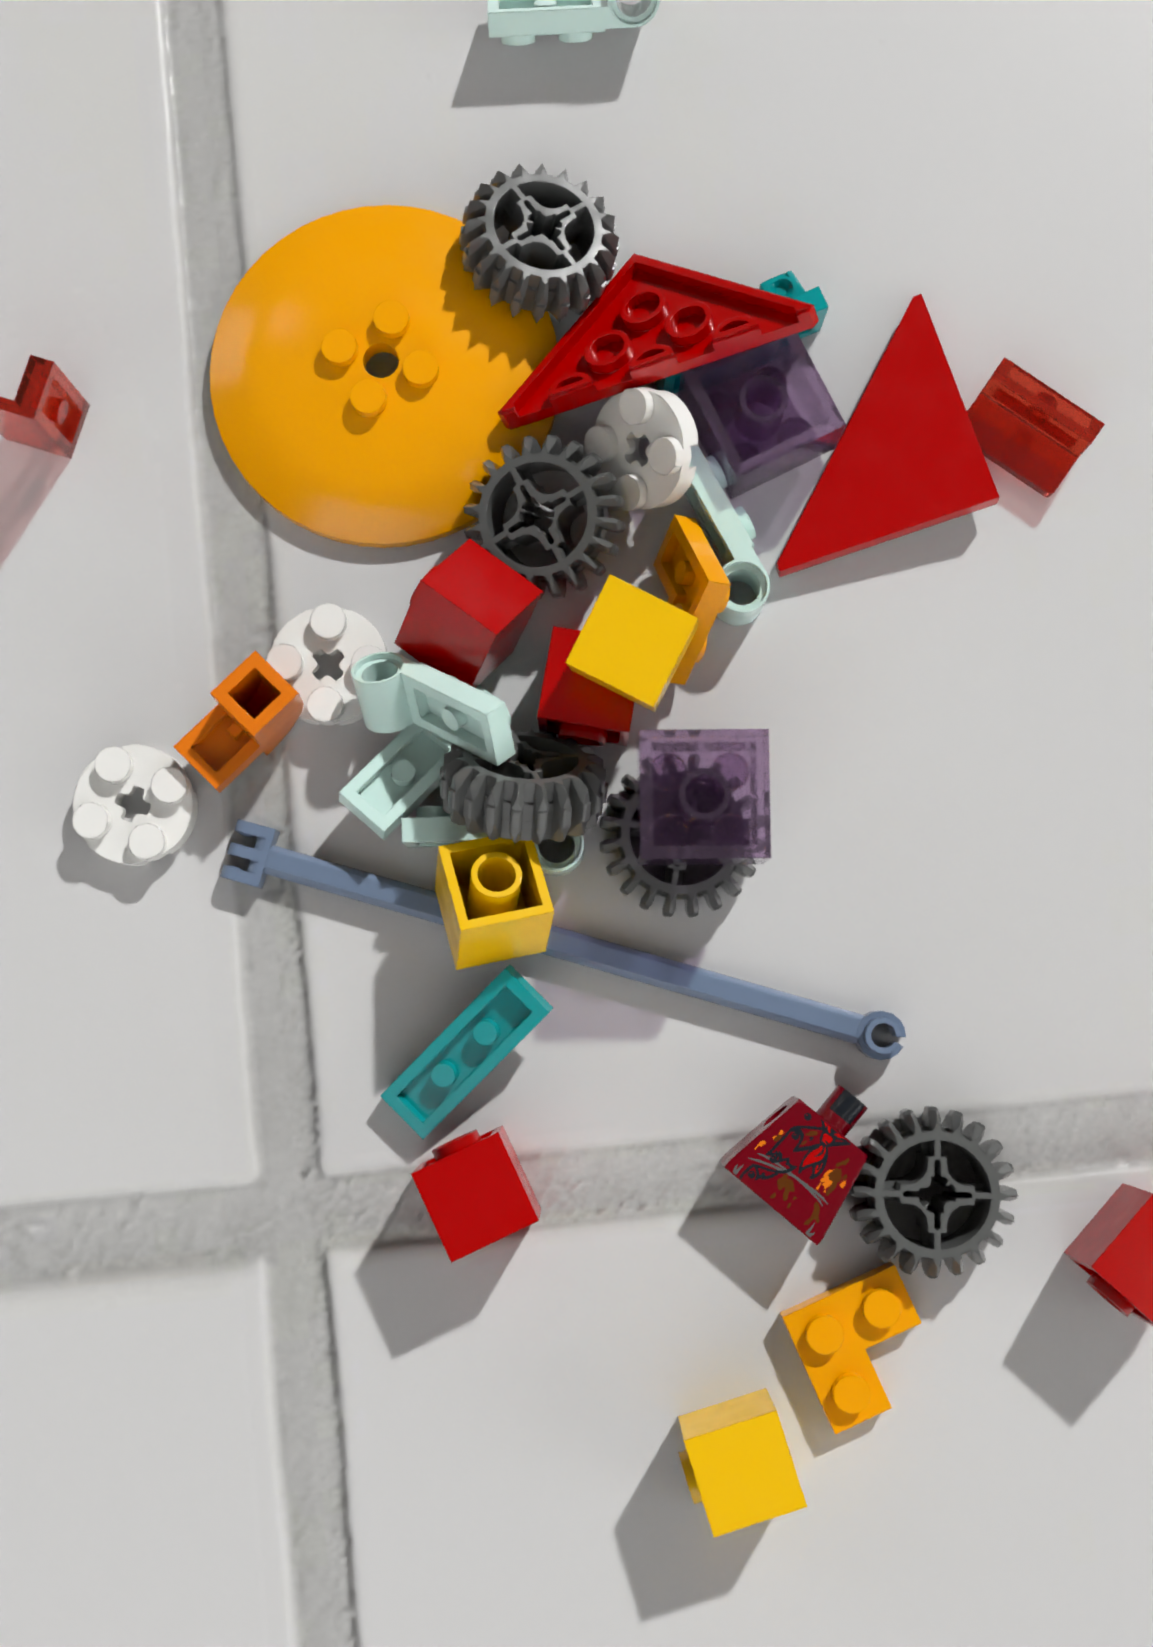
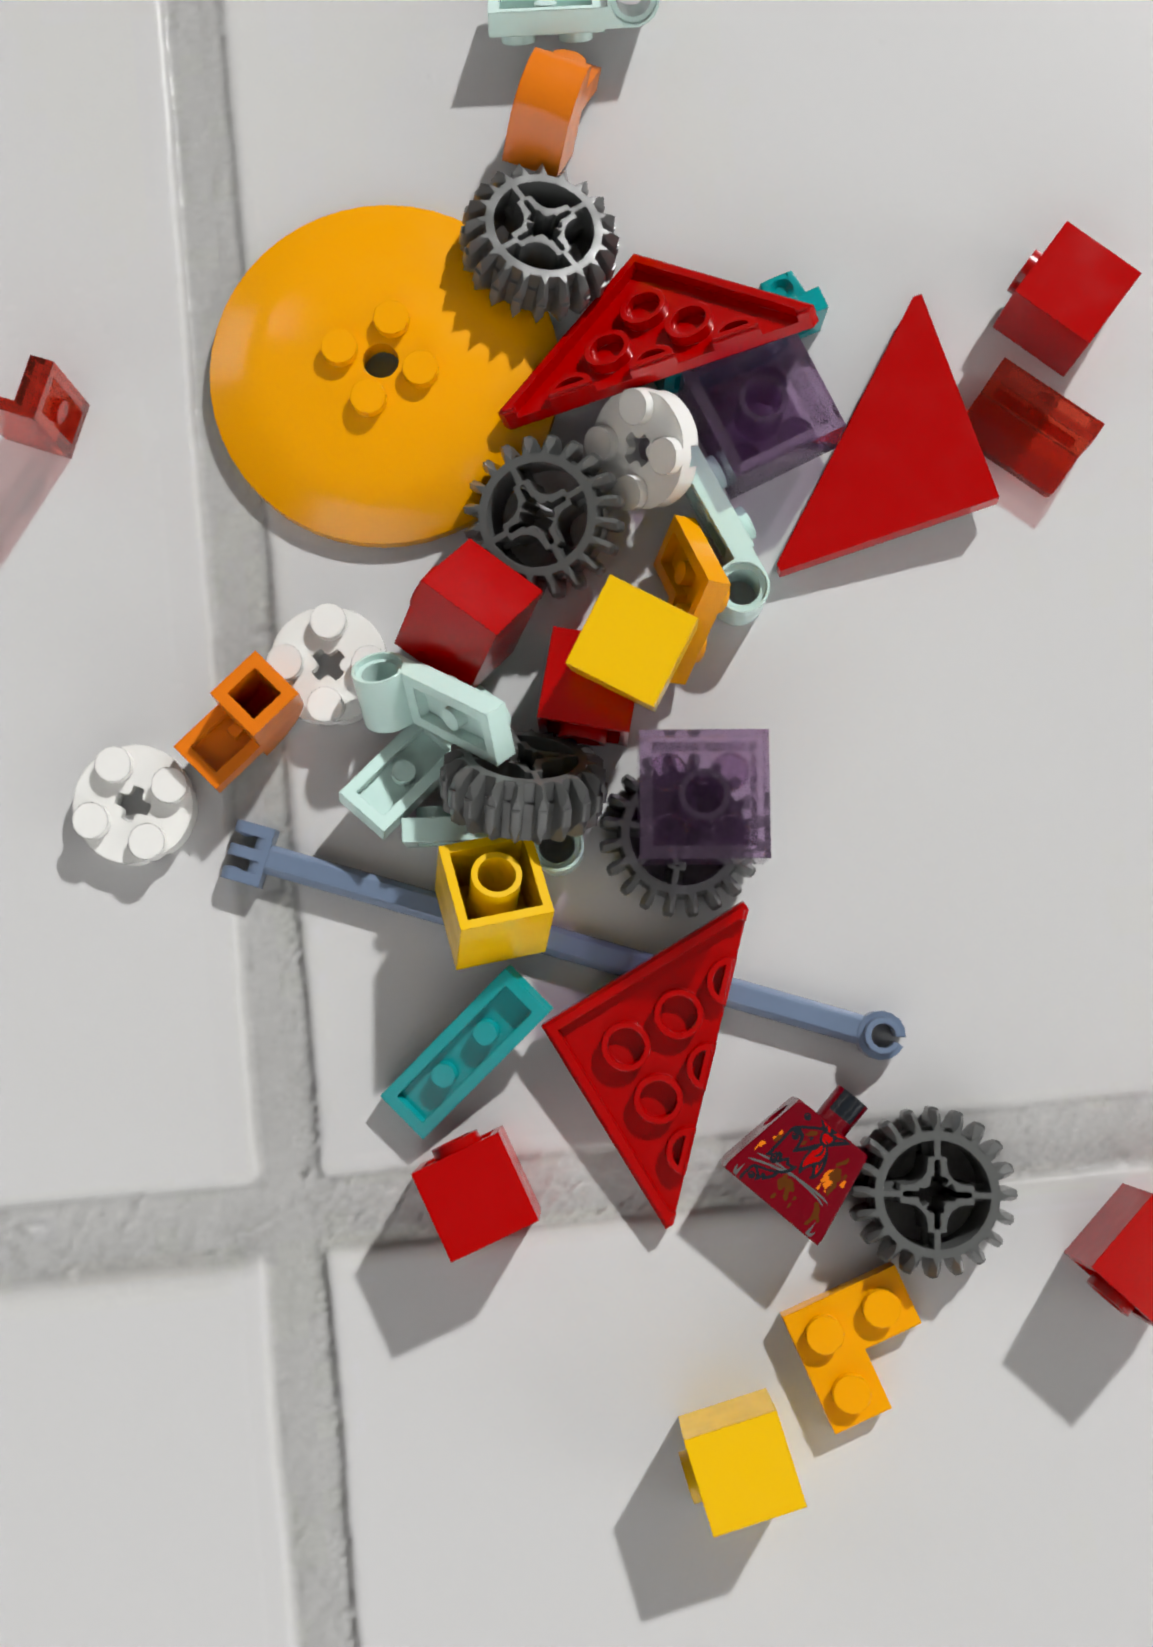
(549, 109): none -> orange brick
(648, 1051): none -> red tile
(1064, 298): none -> red head

